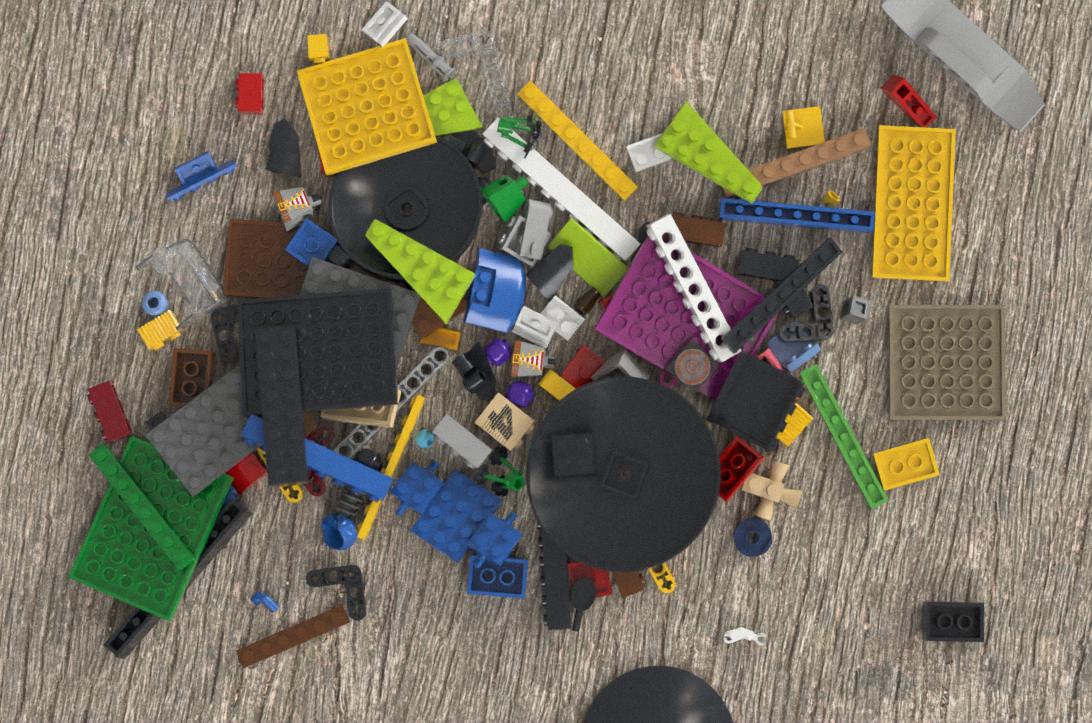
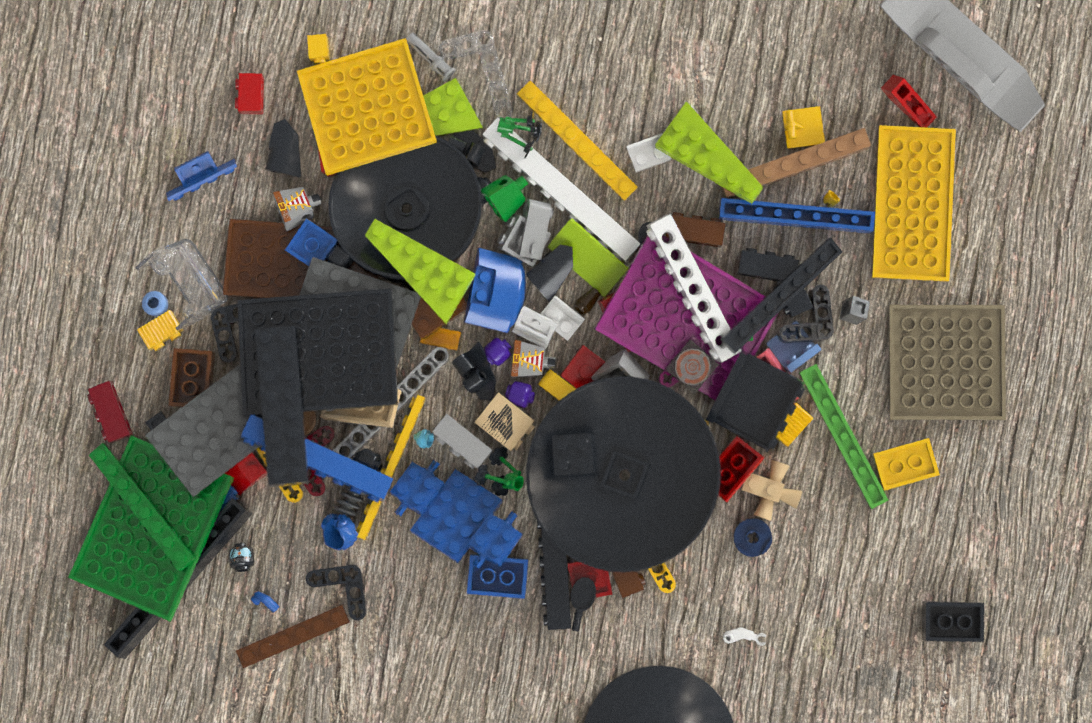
(241, 557): none -> head
(384, 24): white plate -> none

